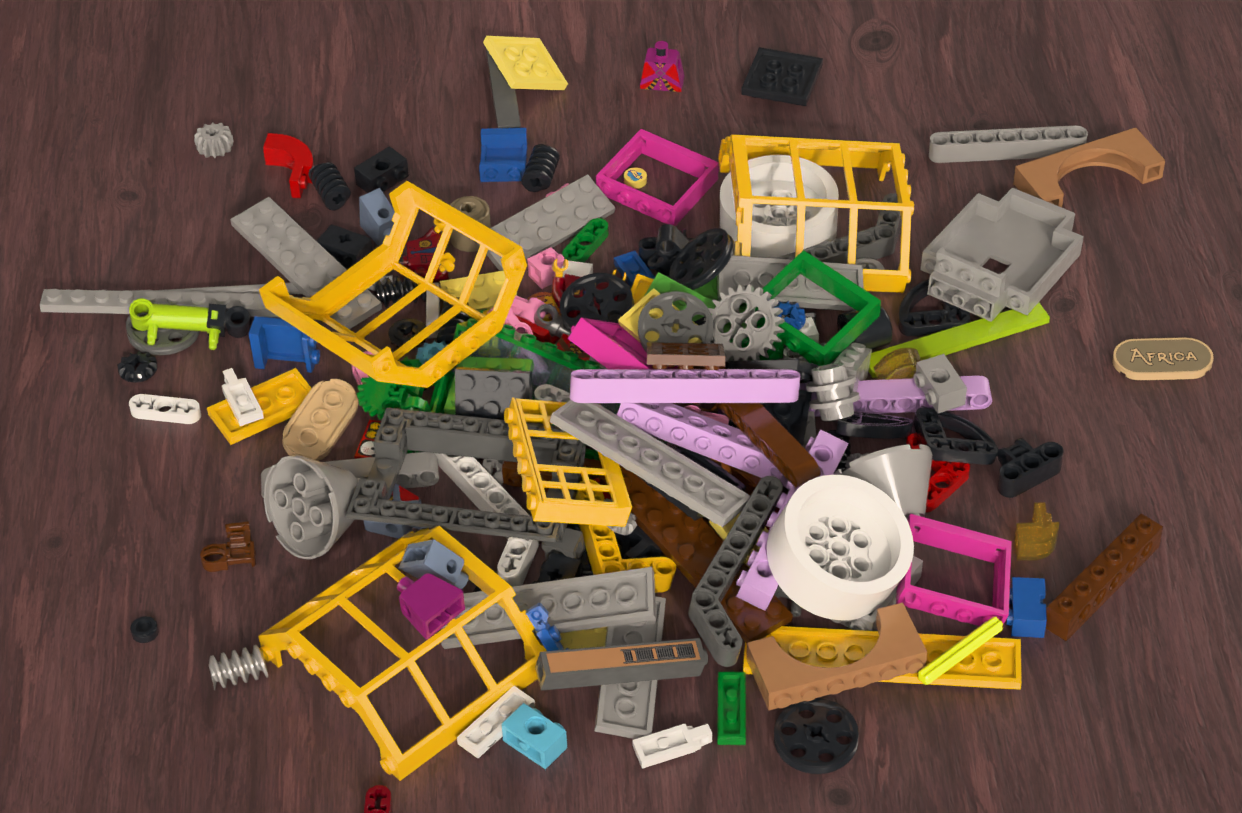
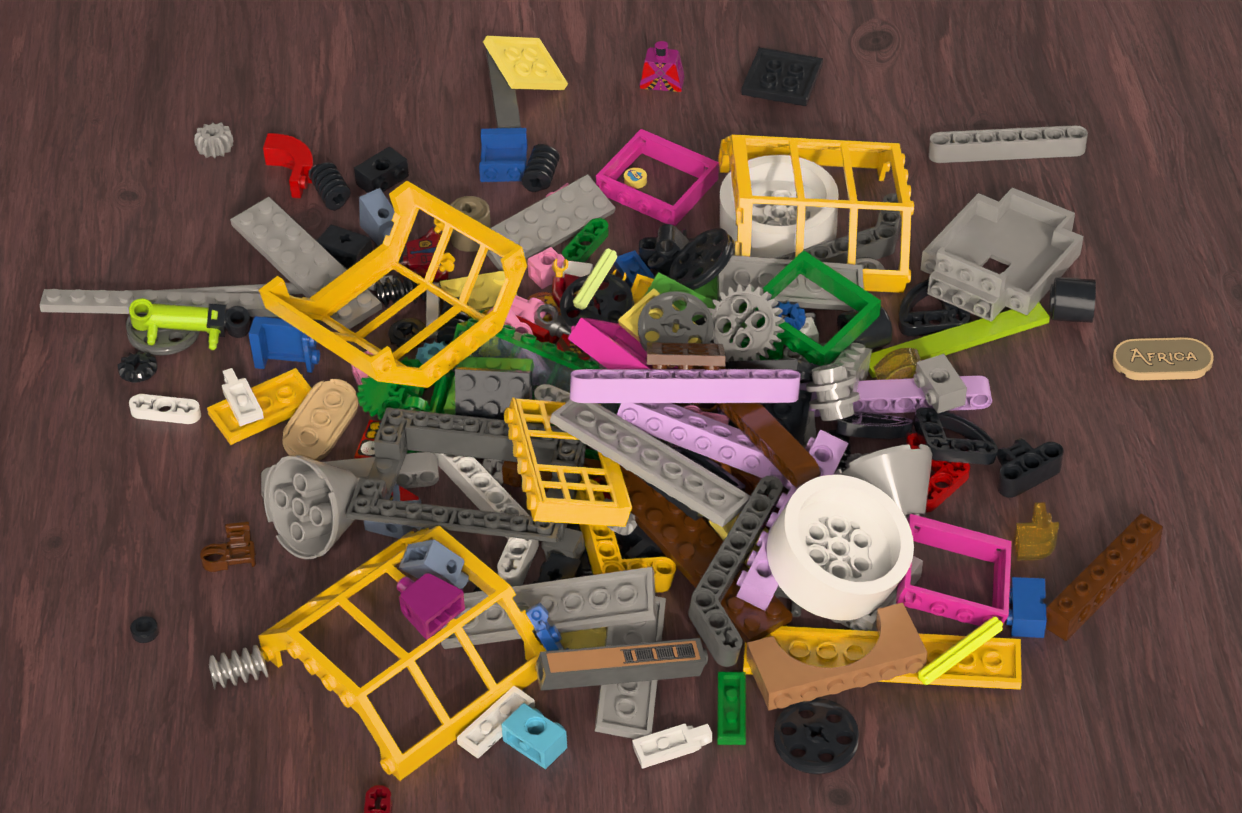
(595, 279): none -> yellowish green axle
(1072, 299): none -> black piece
(1123, 151): medium nougat arch -> none

